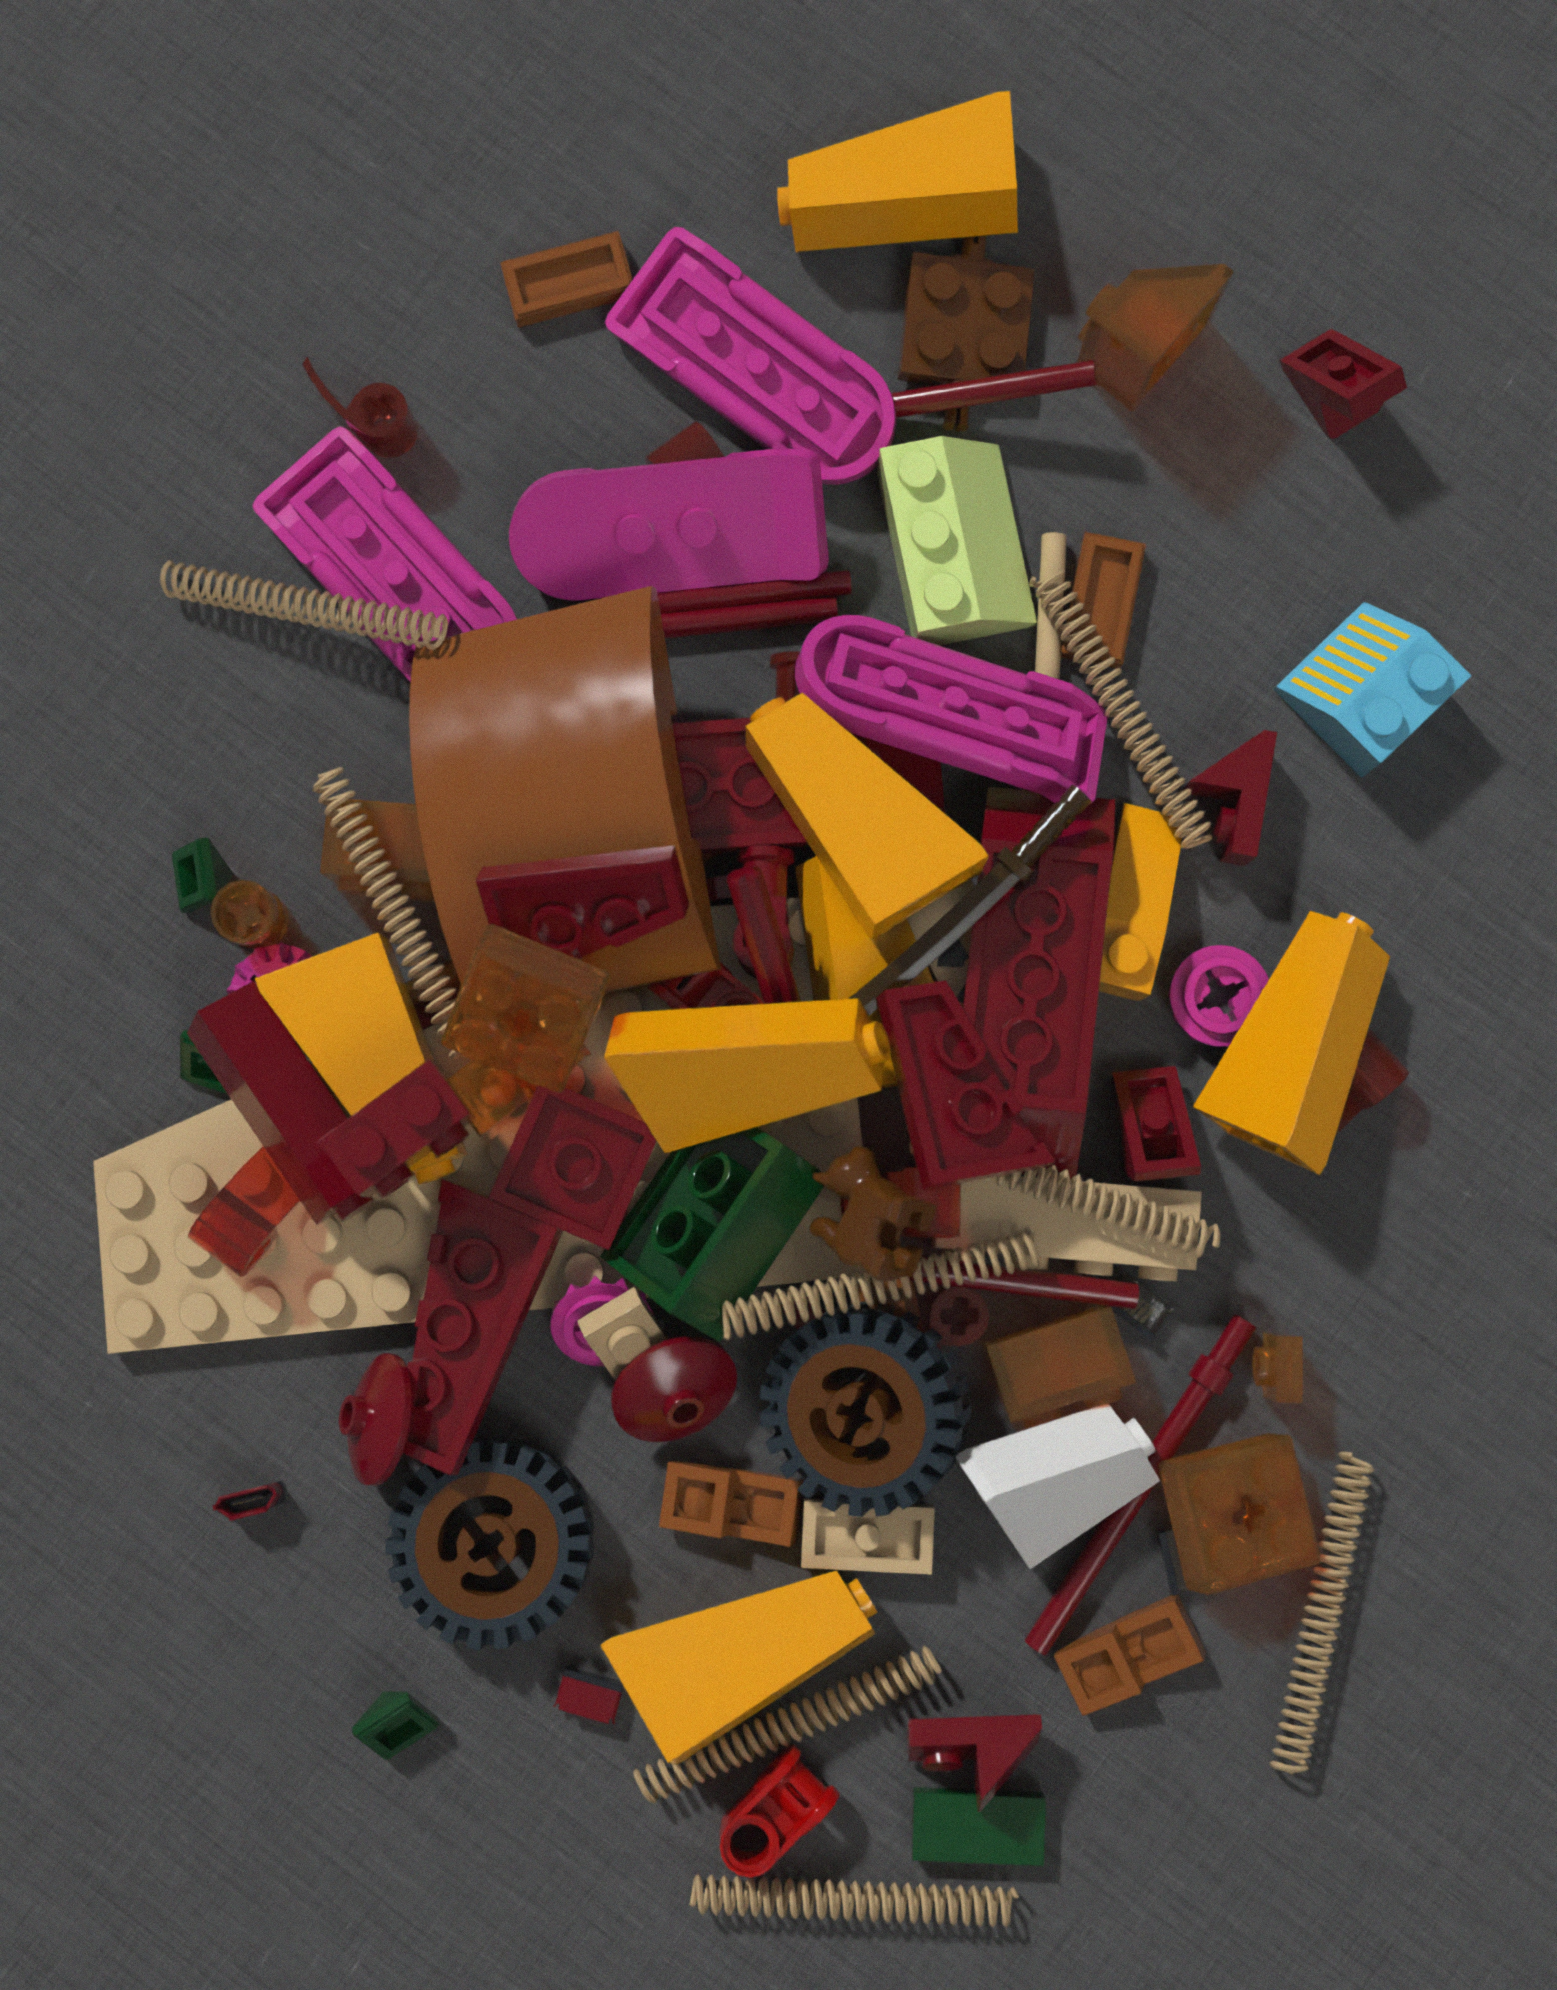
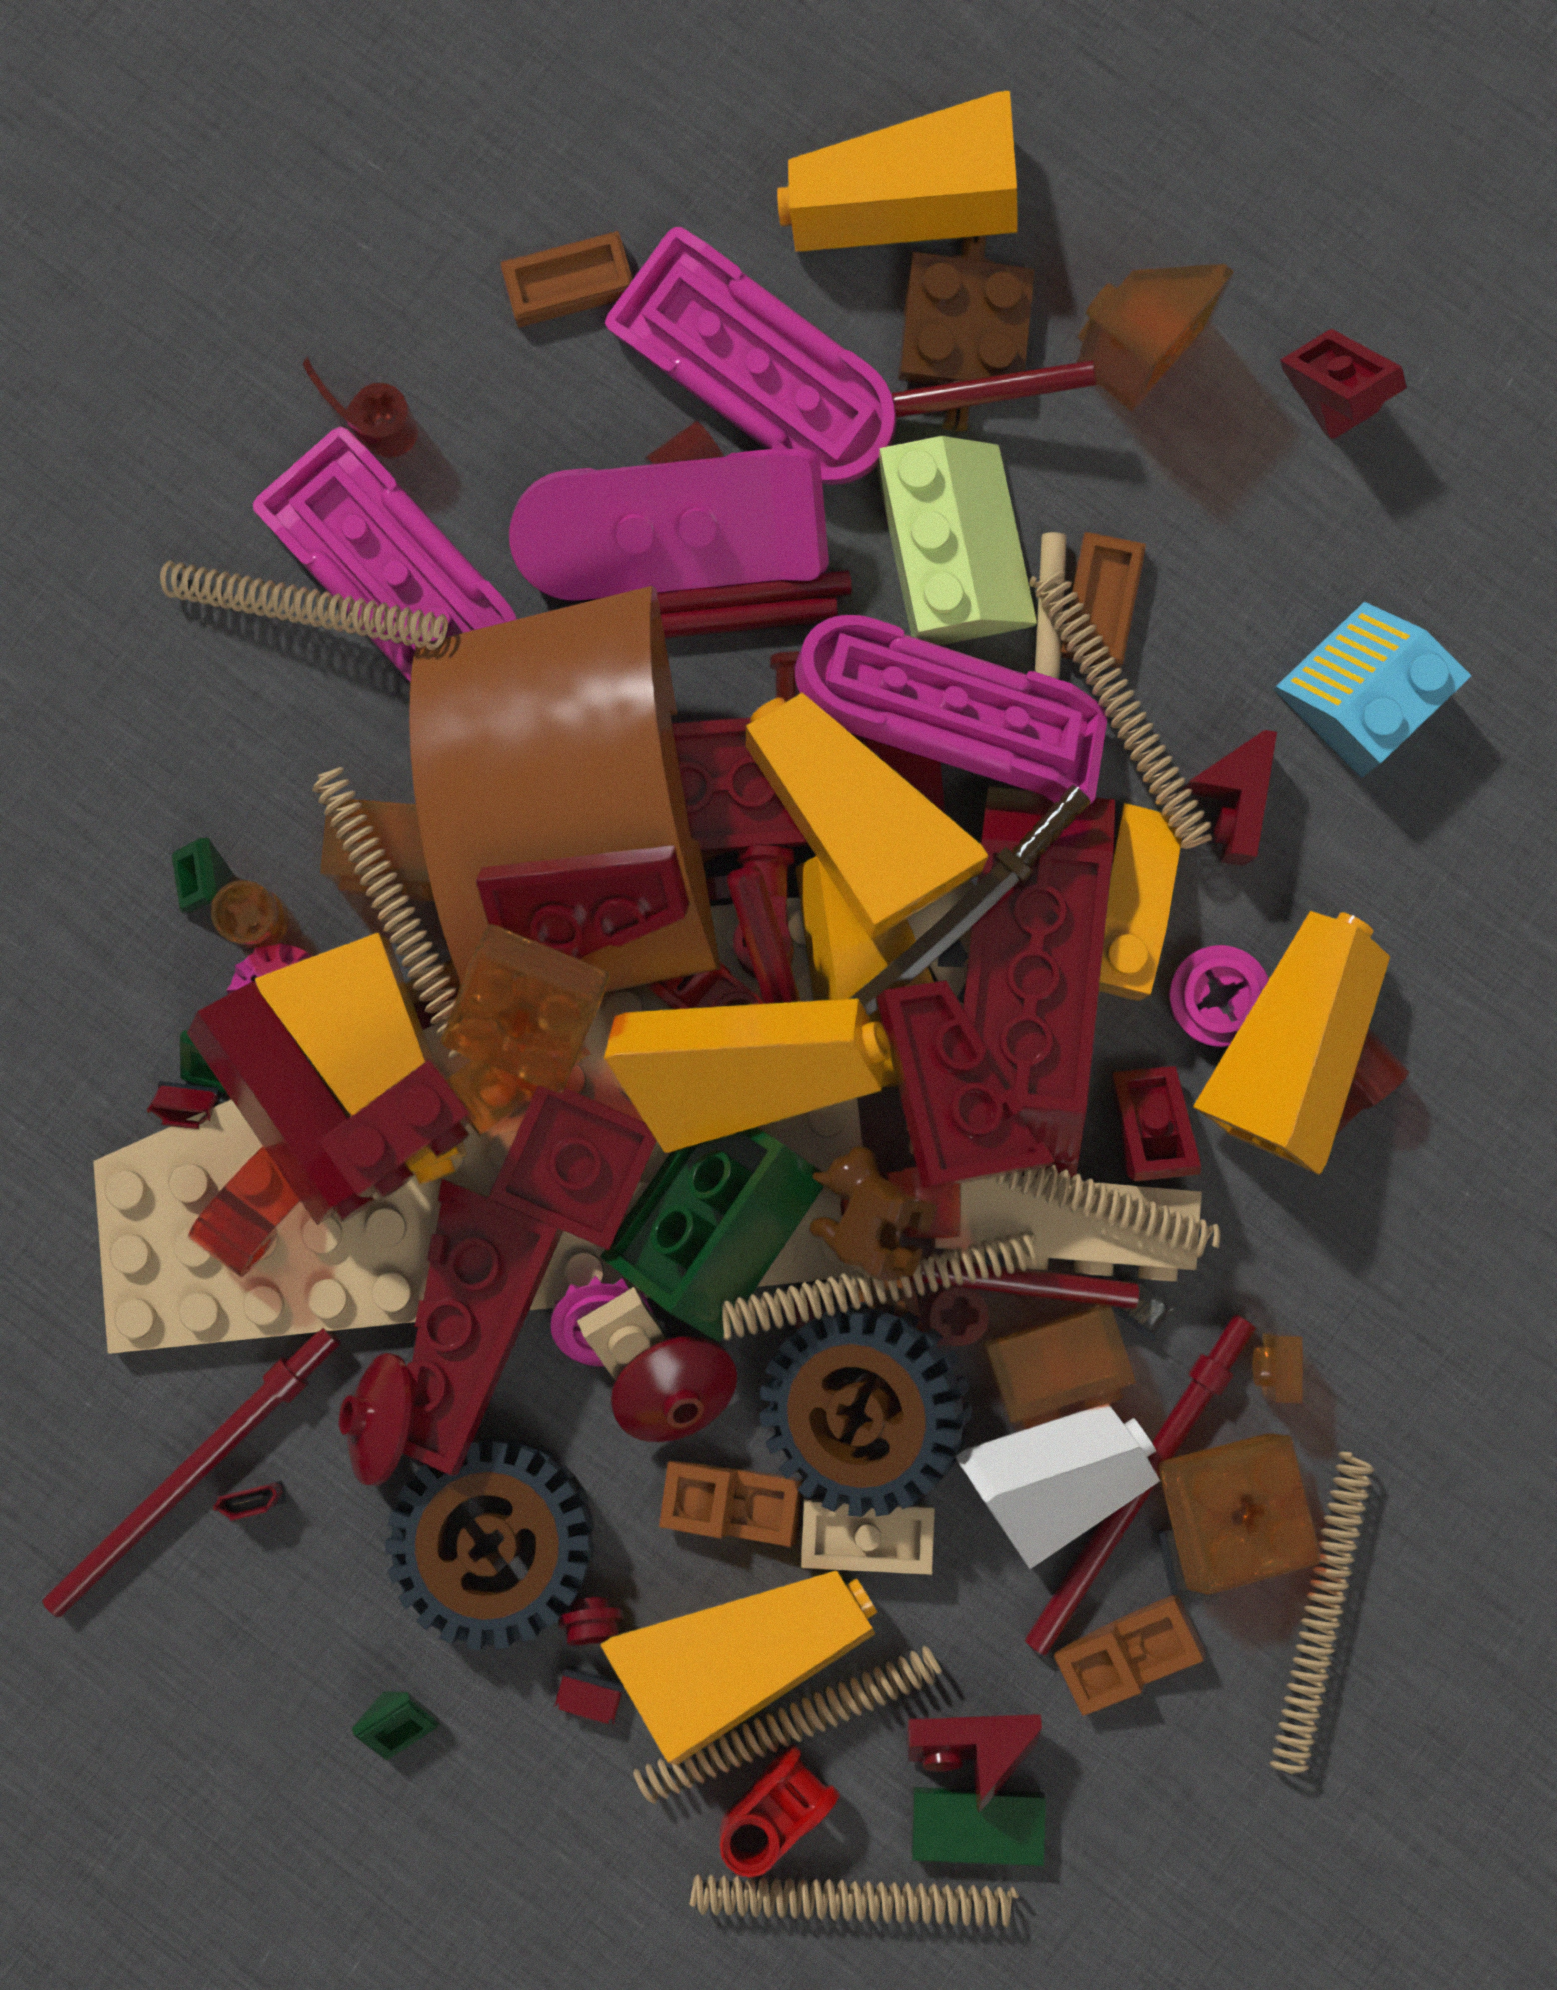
(178, 1102): none -> dark red piece
(282, 1383): none -> dark red bar
(590, 1621): none -> dark red plate

